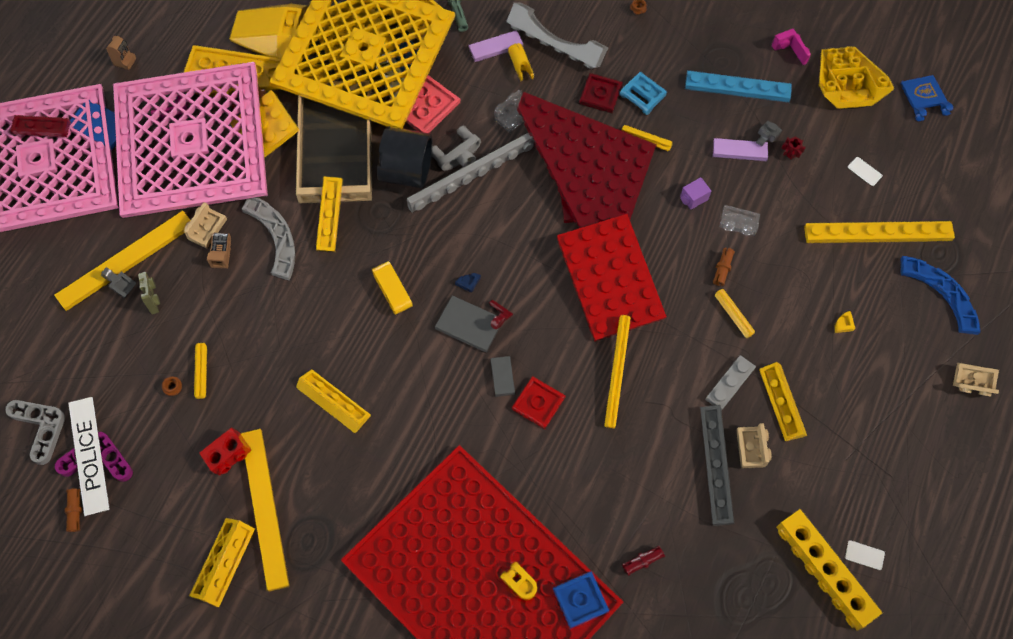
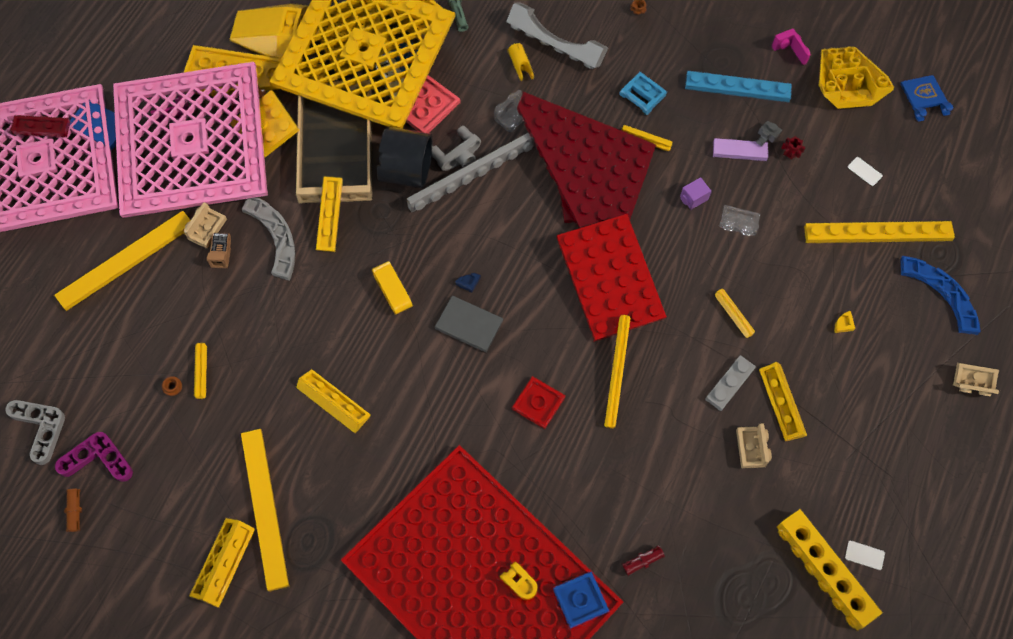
(88, 456): white sticker -> none
(119, 283): dark grey plate -> none
(120, 53): medium nougat leg -> none
(148, 297): olive wing -> none
(223, 447): red brick -> none
(494, 46): lavender tile -> none
(498, 320): dark red piece -> none
(502, 376): dark grey tile -> none
(600, 93): dark red tile -> none
(717, 465): dark grey plate -> none
(723, 266): dark orange pin -> none

